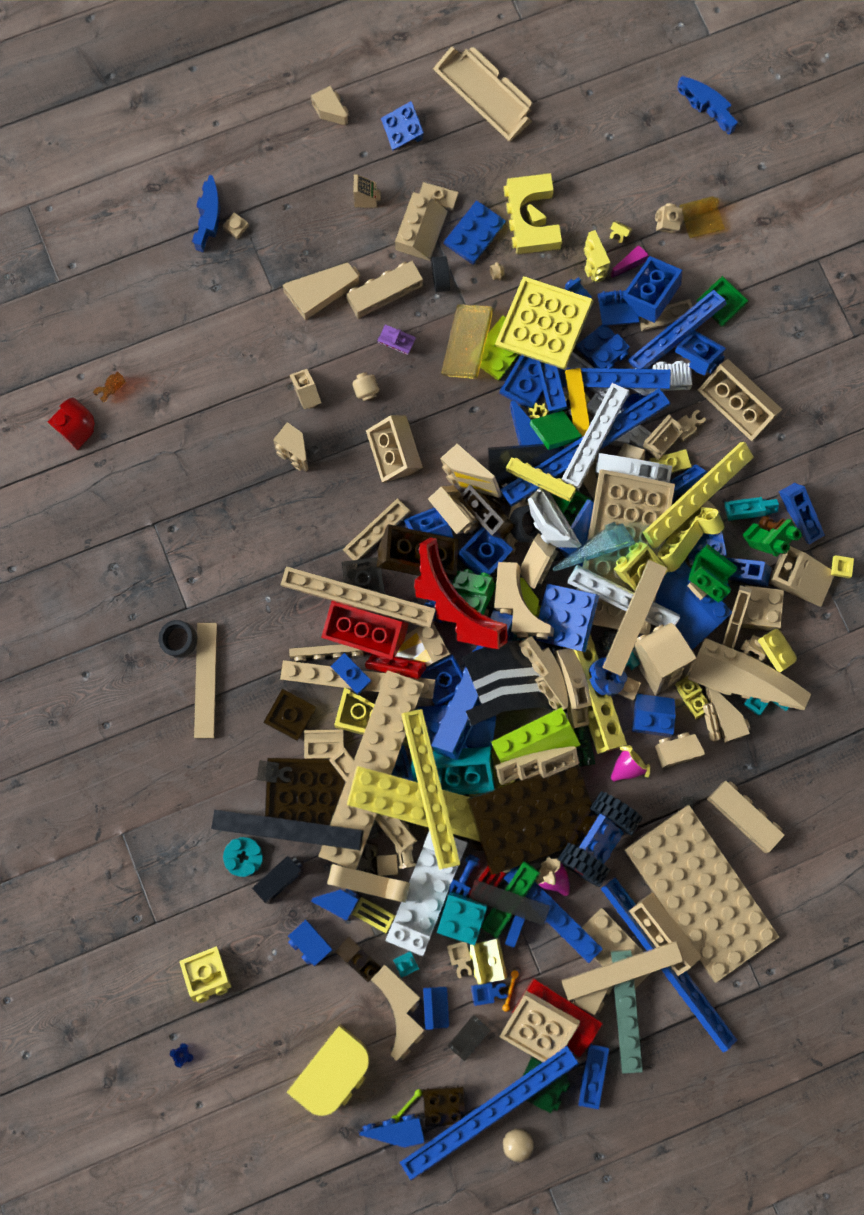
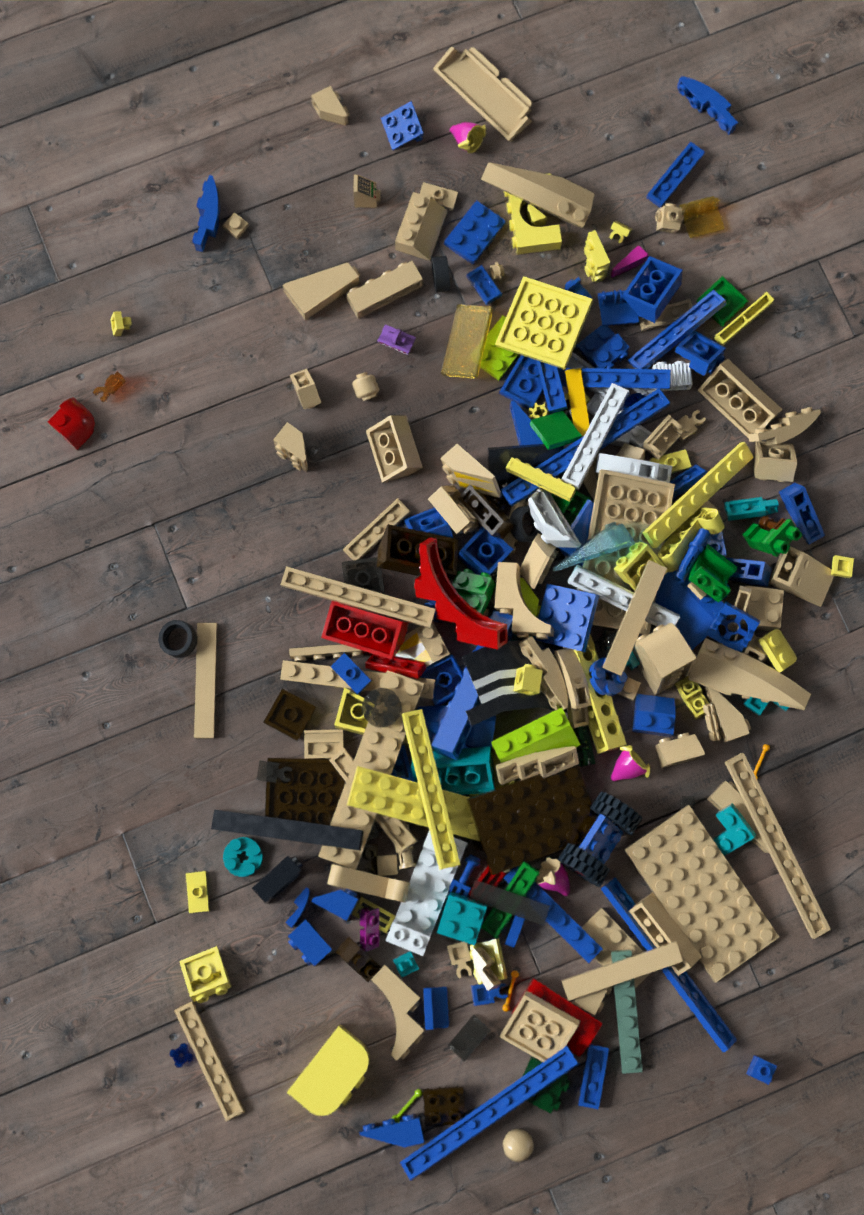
(119, 324): none -> light yellow tile
(197, 892): none -> light yellow plate
(209, 1061): none -> tan tile
(301, 901): none -> blue slope
(370, 934): none -> magenta hinge
(375, 698): none -> clear smoke plate
(468, 135): none -> hat
(482, 963): none -> tan slope
(484, 285): none -> blue plate
(528, 680): none -> light yellow brick
(543, 191): none -> tan wedge
(675, 174): none -> blue plate
(689, 559): none -> blue pin
(729, 609): none -> blue piece
(737, 830): none -> teal plate
(744, 319): none -> light yellow piece
(761, 1070): none -> blue brick
(766, 748): none -> light orange hinge
(774, 461): none -> tan slope
(777, 845): none -> tan plate
(787, 427): none -> tan slope

